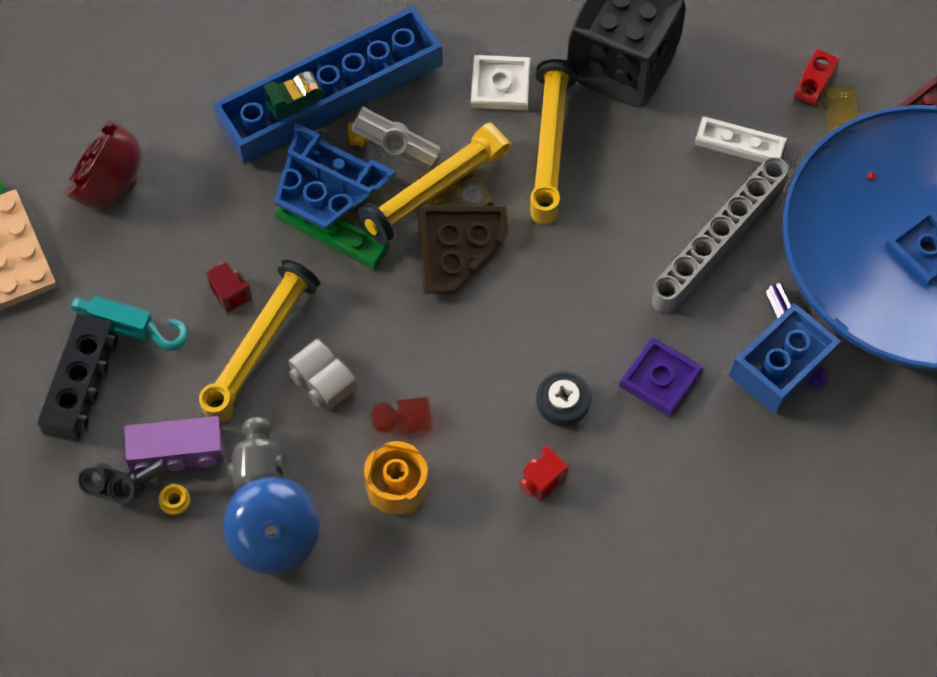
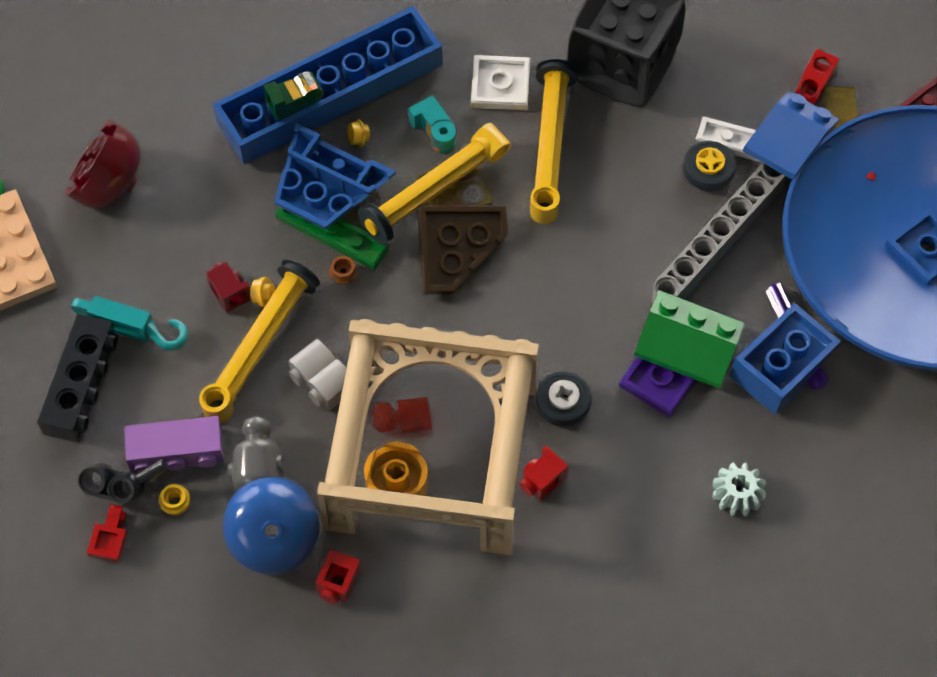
(109, 539): none -> red plate
(261, 291): none -> yellow plate
(337, 567): none -> red brick
(343, 263): none -> dark orange plate
(367, 364): none -> tan arch
(411, 148): light grey piece -> none
(435, 123): none -> teal leg
(688, 339): none -> green slope
(719, 161): none -> black wheel
(751, 487): none -> light aqua gear
(790, 134): none -> blue slope

